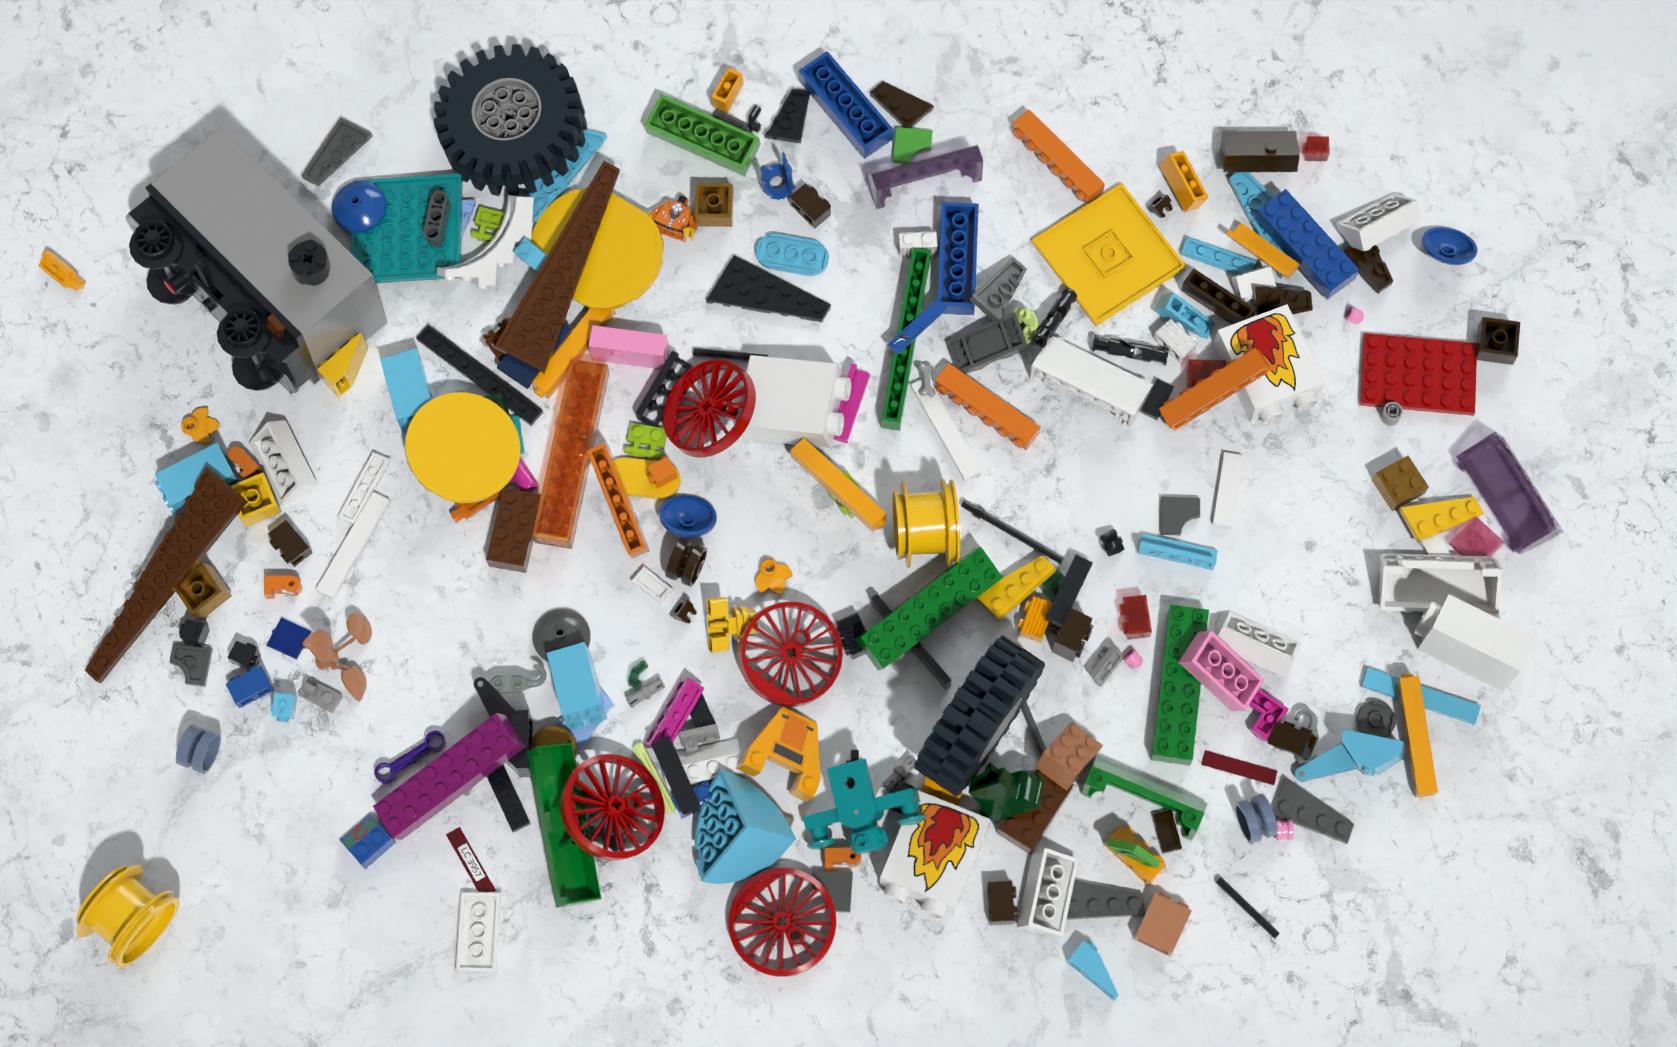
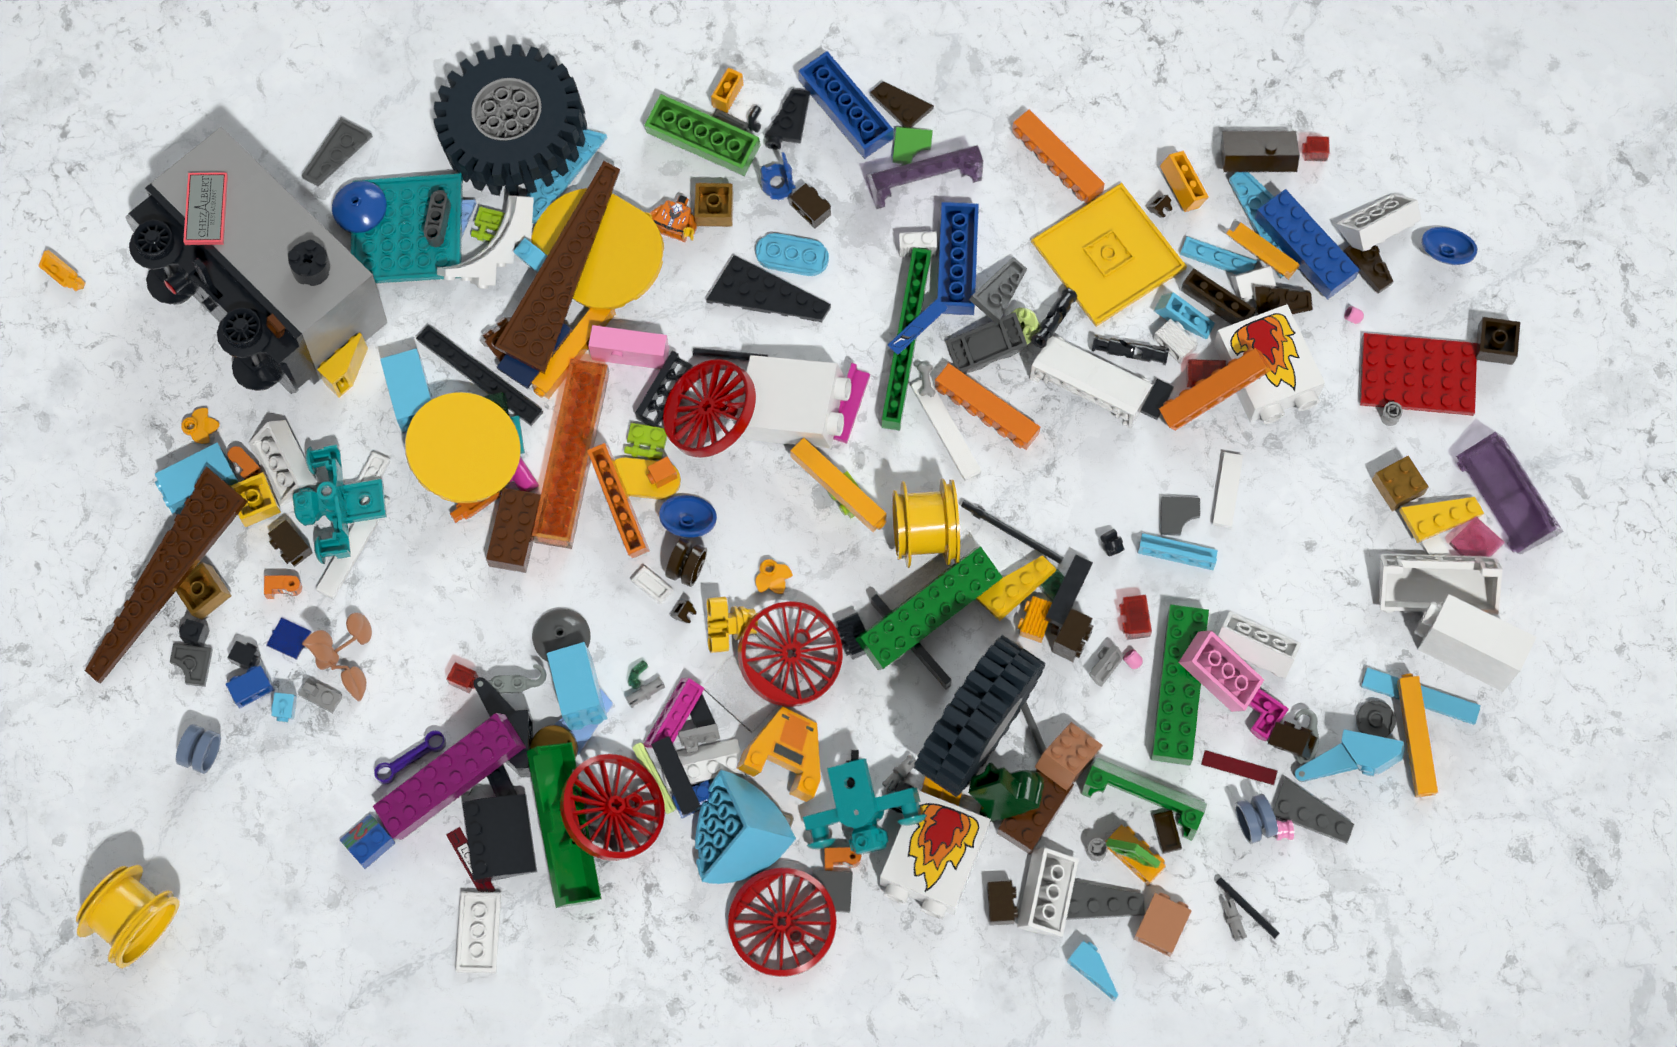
(205, 209): none -> light grey tile
(336, 502): none -> teal piece
(462, 677): none -> clear red brick
(499, 837): none -> black slope
(736, 696): none -> clear piece
(773, 141): none -> black bush
(1098, 846): none -> light grey wheel
(1234, 919): none -> light grey pin

